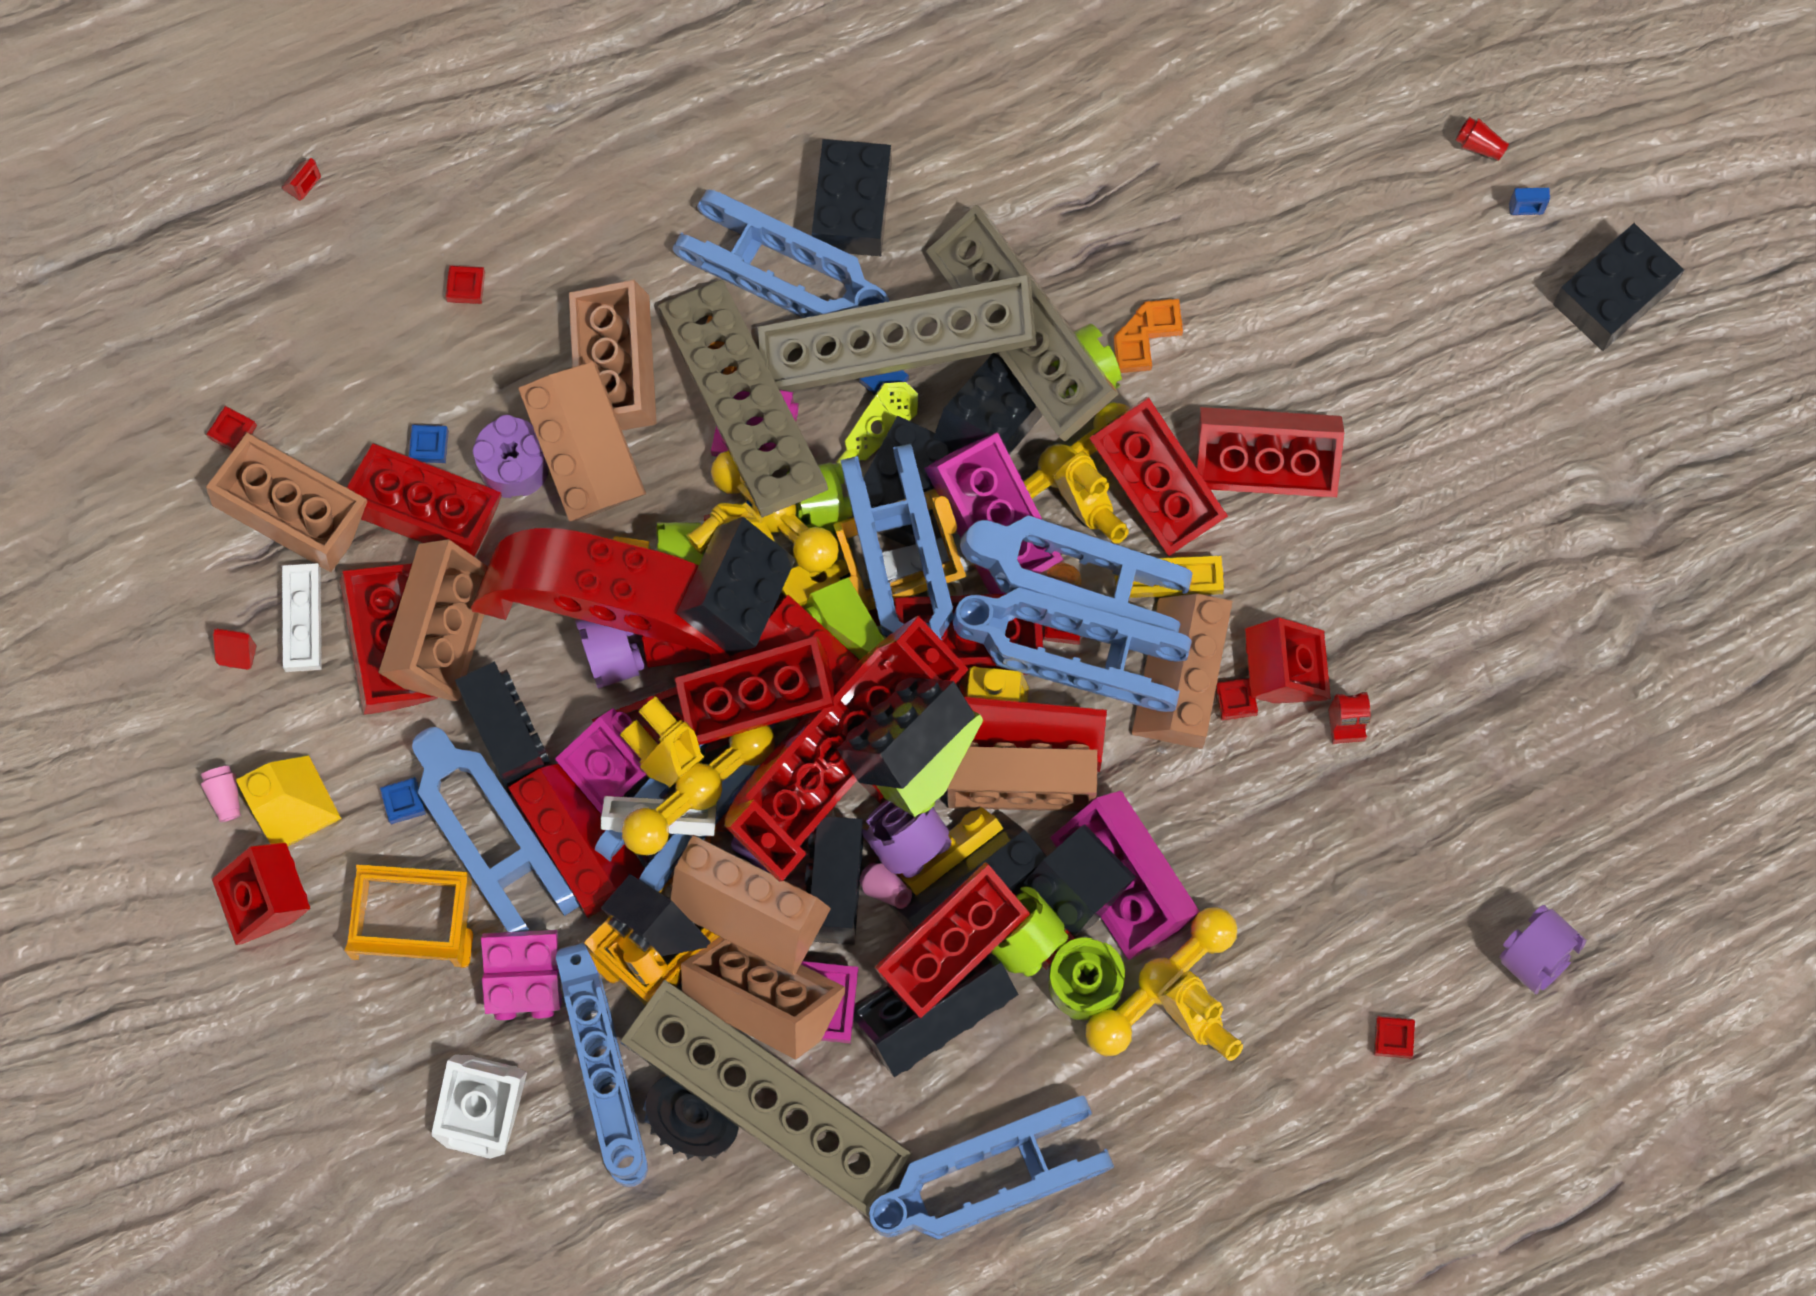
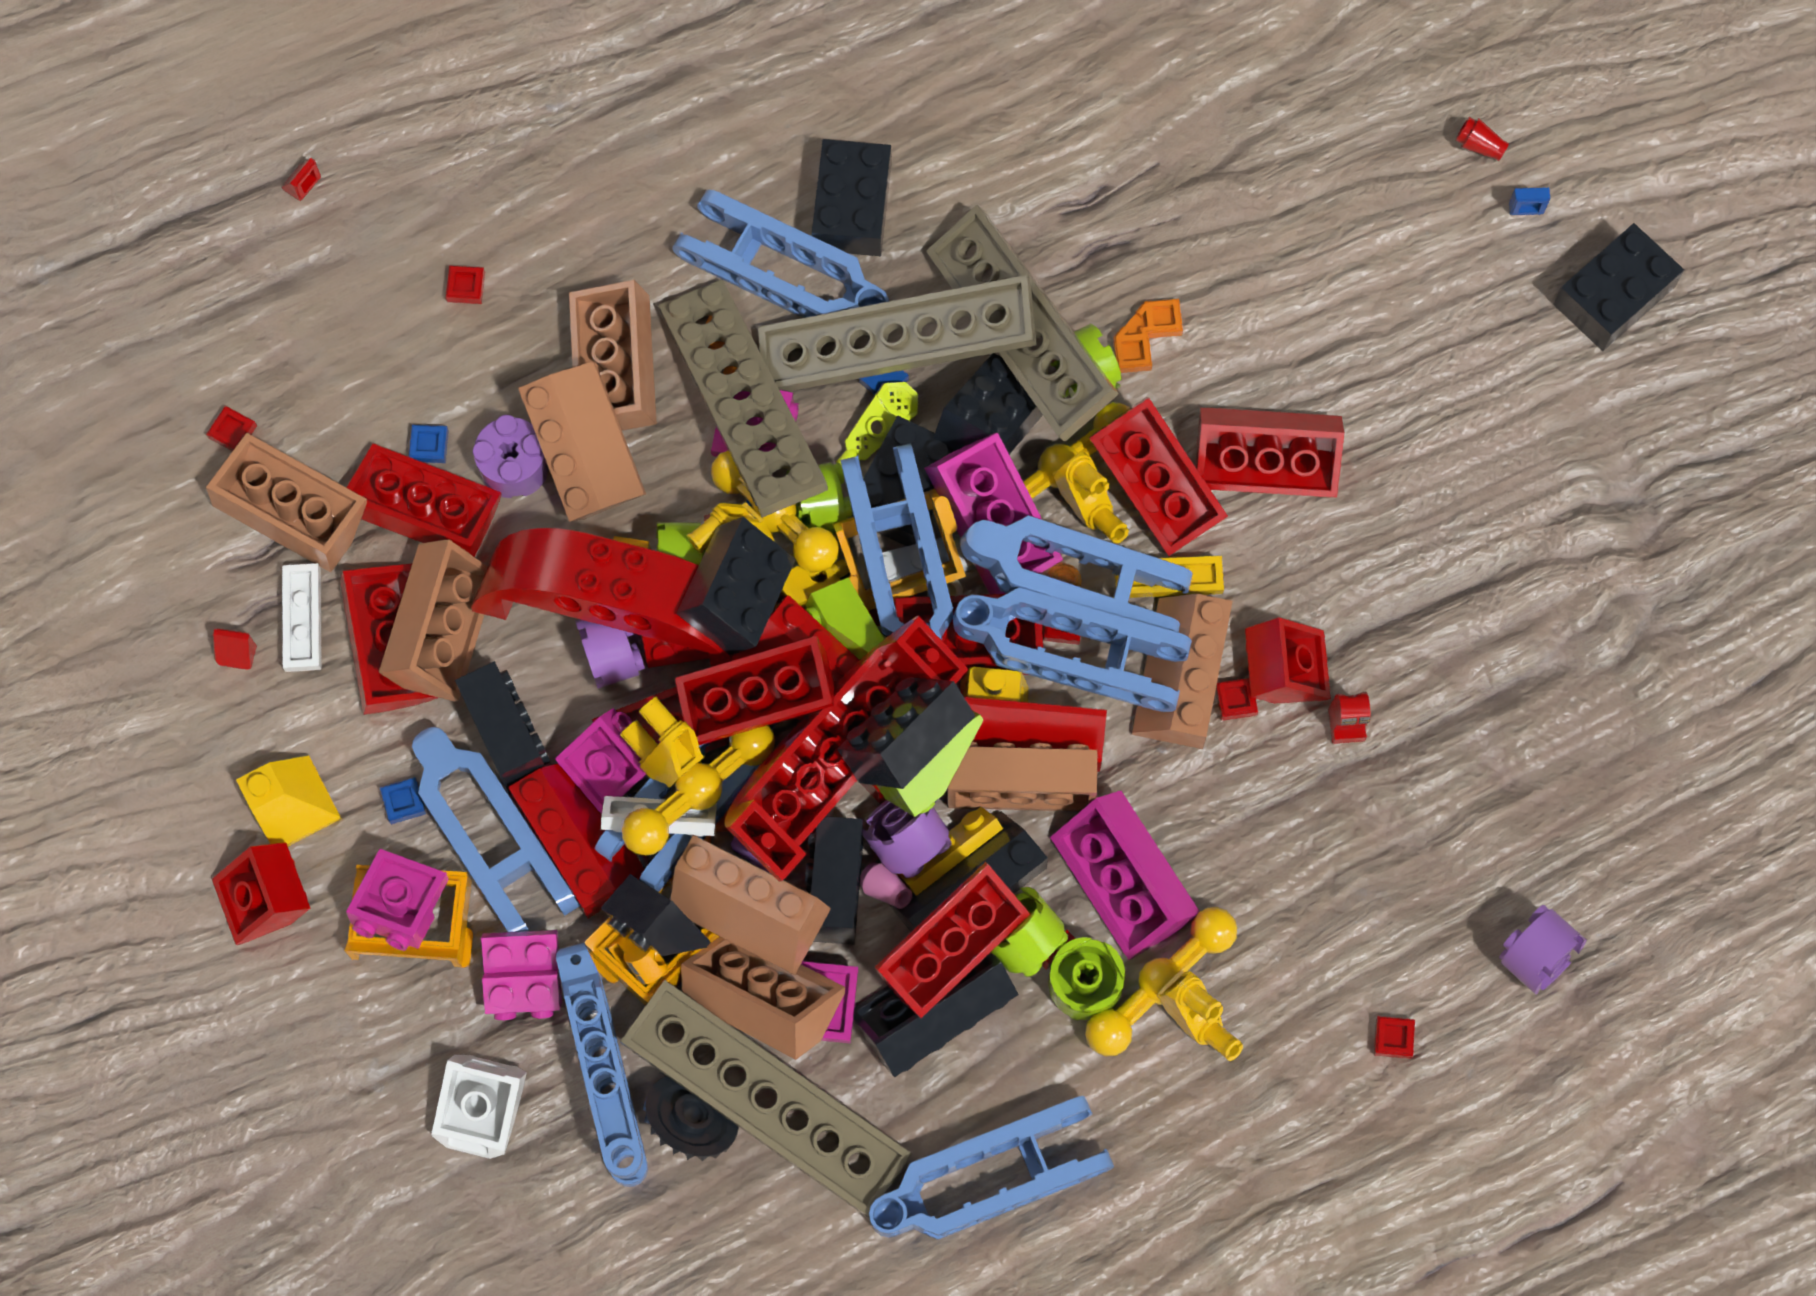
(222, 792): bright pink cone -> none
(396, 900): none -> dark pink plate
(1080, 880): black slope -> none

